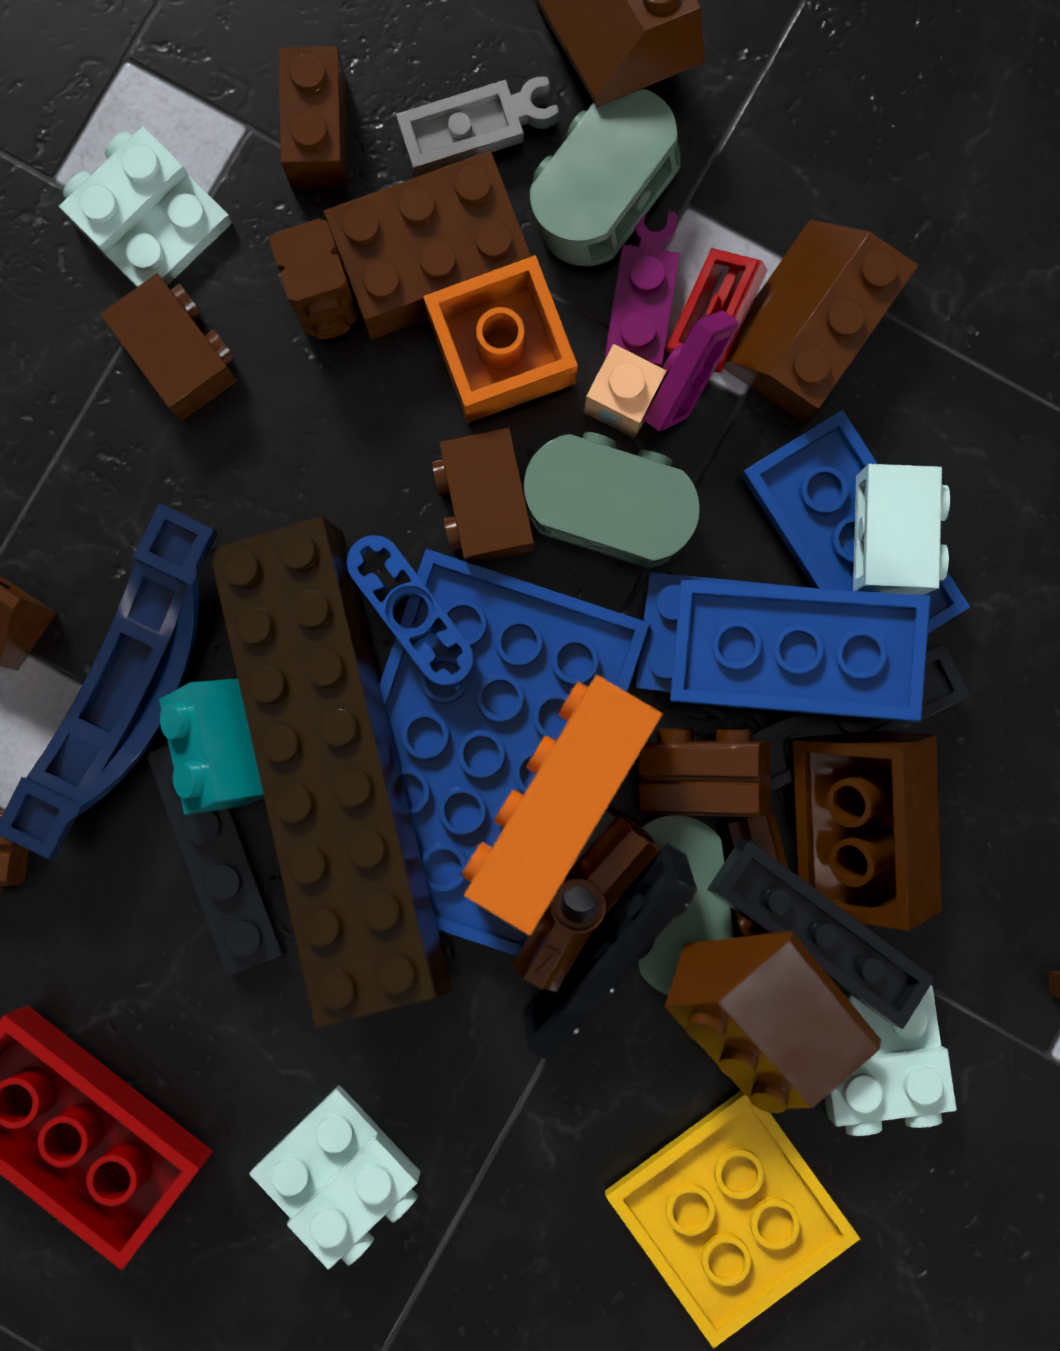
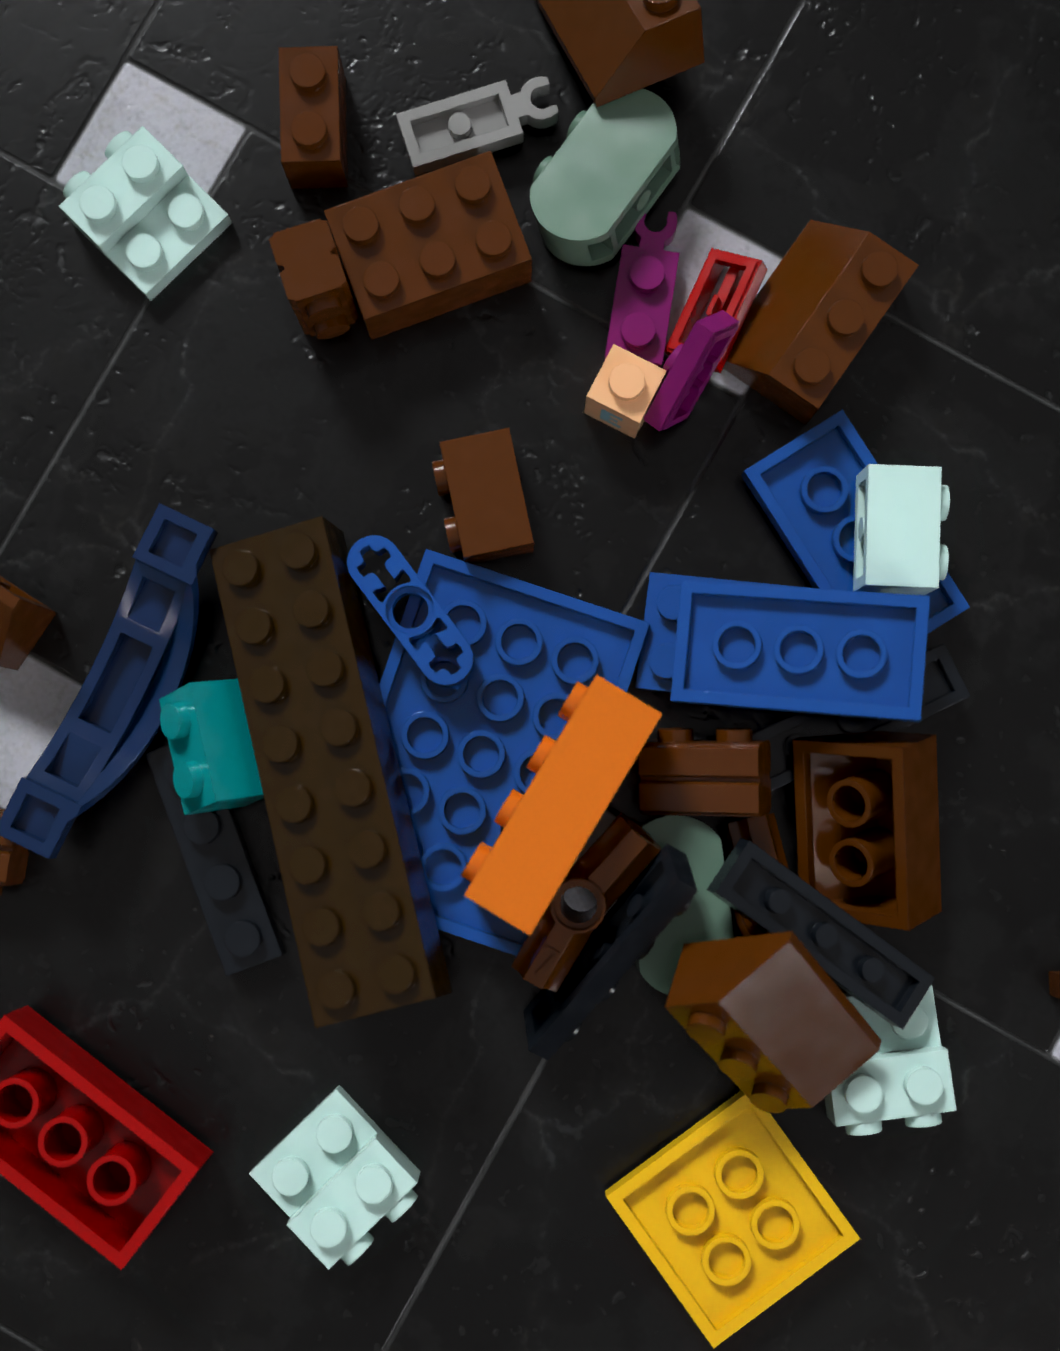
(169, 346): reddish brown brick -> none
(501, 339): orange brick -> none
(611, 499): sand green brick -> none

